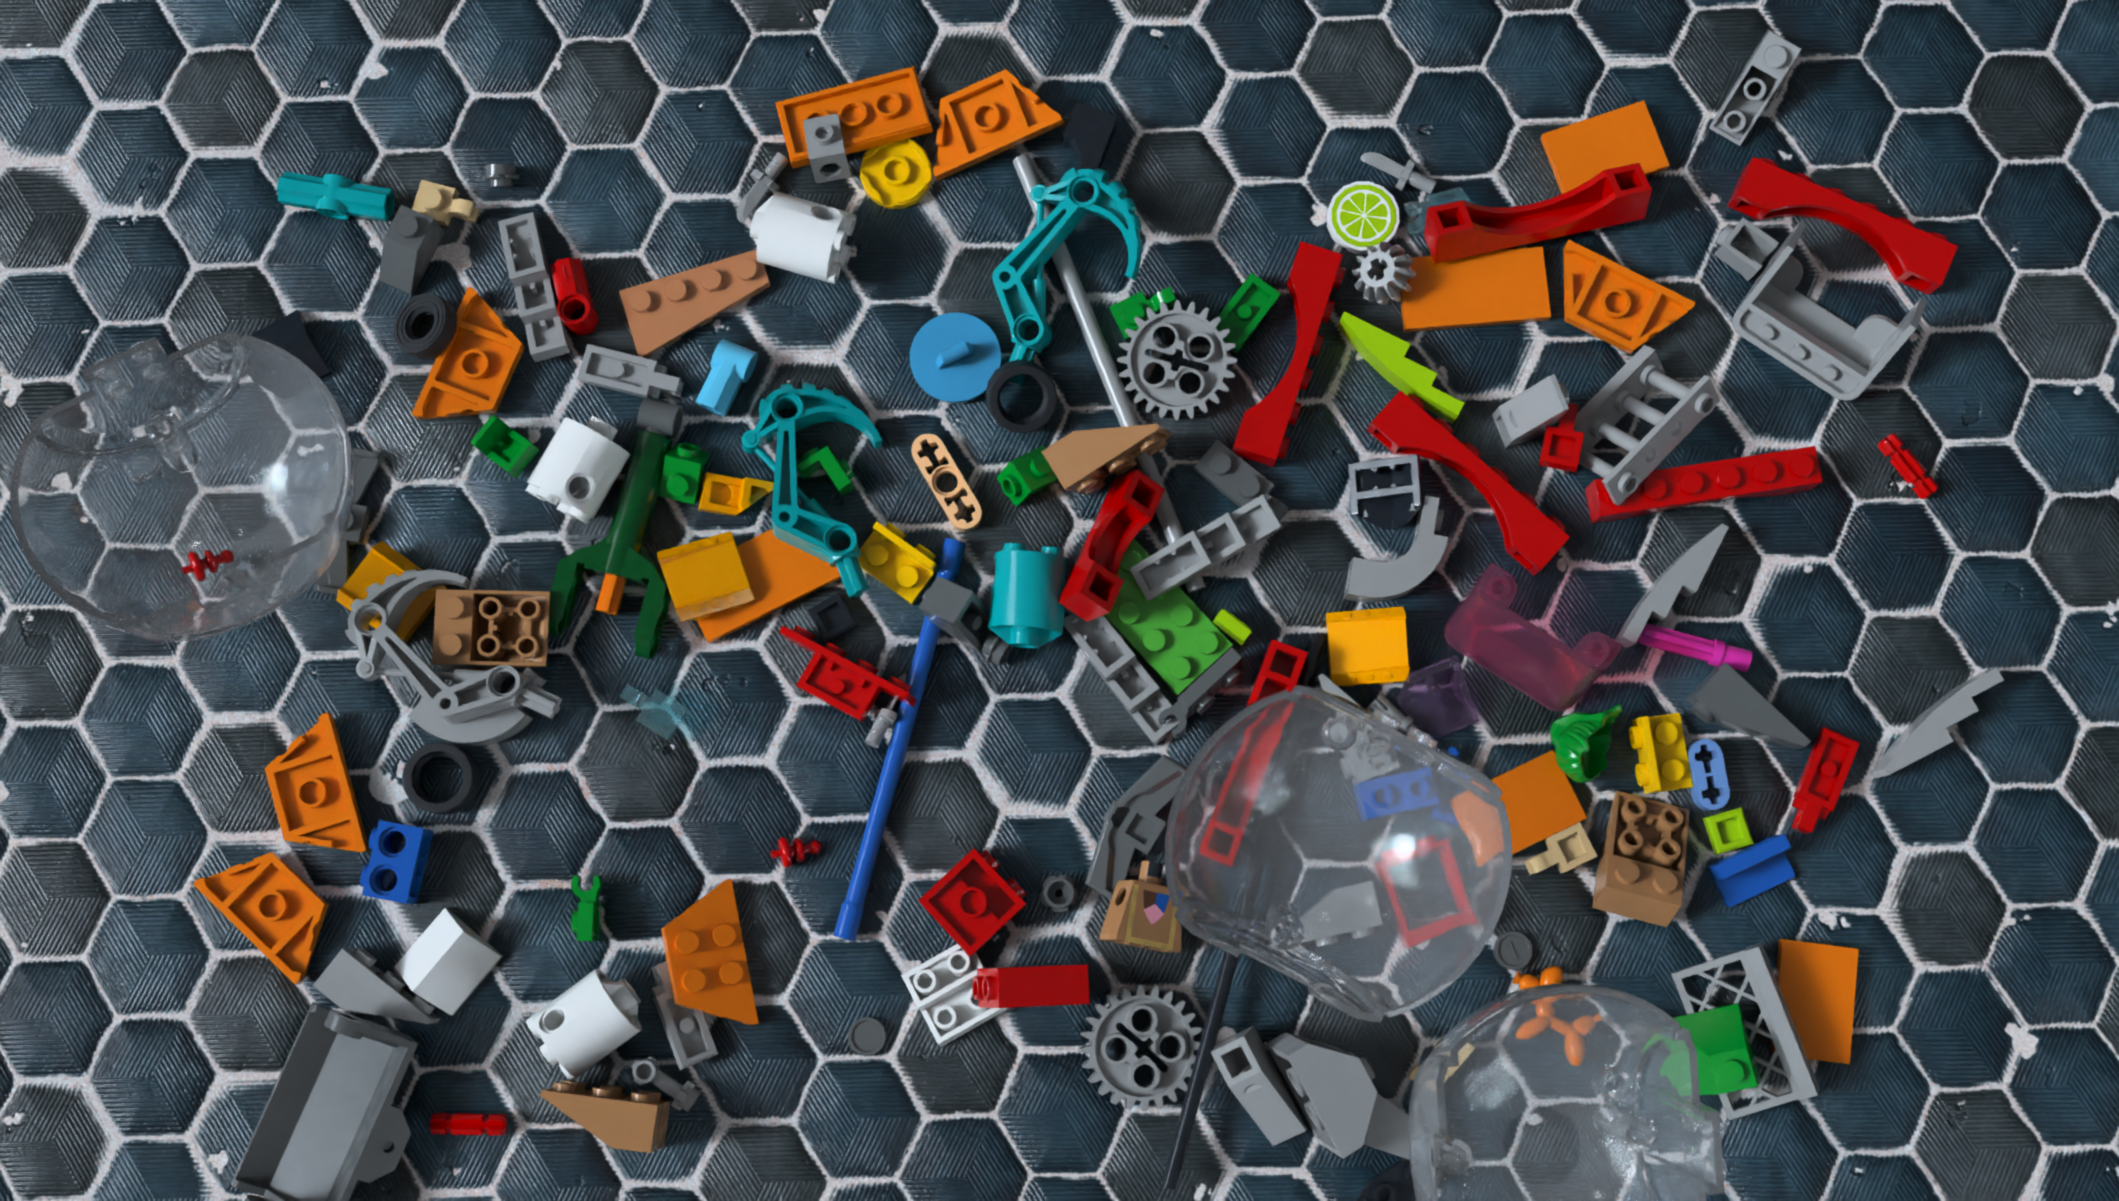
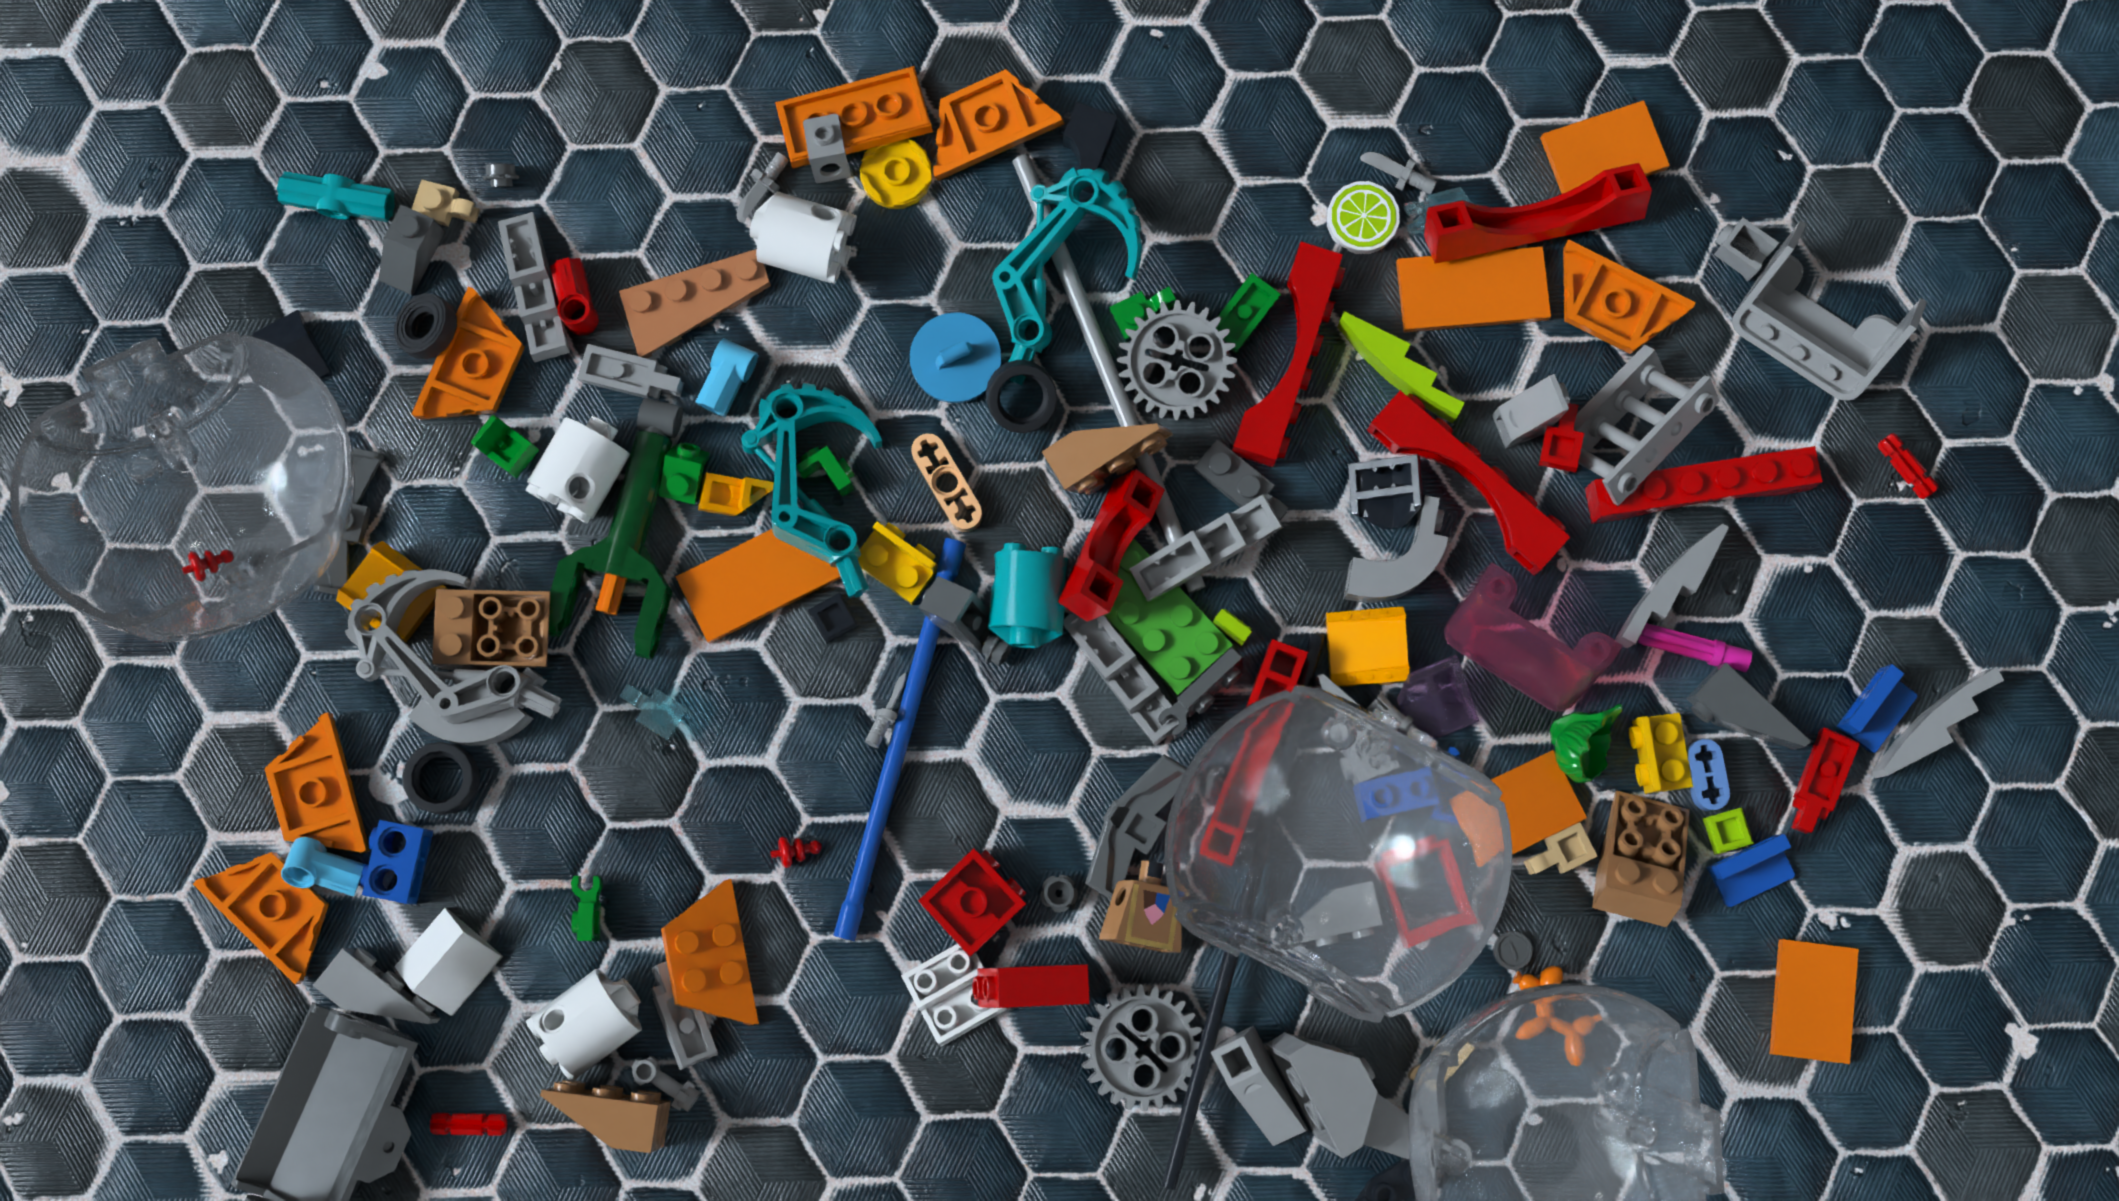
(312, 864): none -> medium azure piece
(705, 577): light orange slope -> none
(841, 682): red bracket -> none
(866, 1036): dark grey piece -> none
(1026, 476): green bracket -> none
(1384, 273): light grey gear -> none
(1722, 1049): green slope -> none
(1754, 87): light grey slope -> none
(1777, 1019): light grey fence -> none
(1878, 709): none -> blue panel
(1909, 253): red arch -> none

